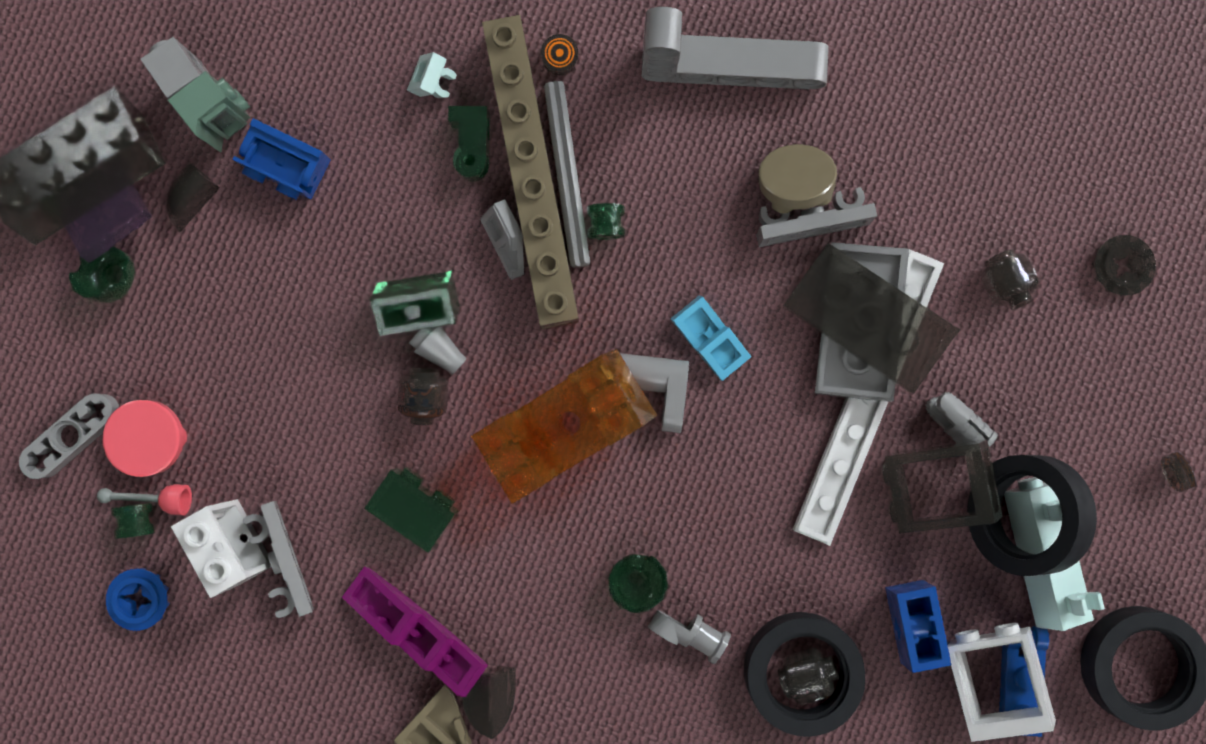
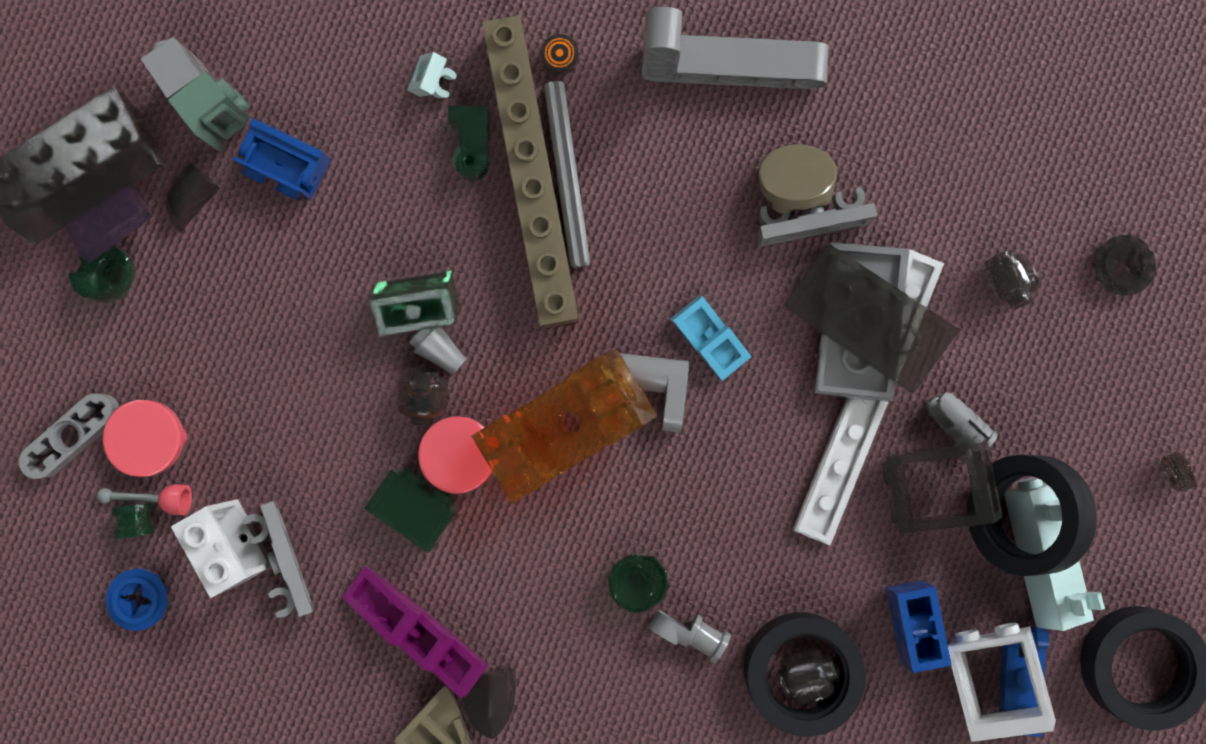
(451, 456): none -> coral tile
(505, 237): light grey tile -> none
(606, 221): clear green wheel -> none

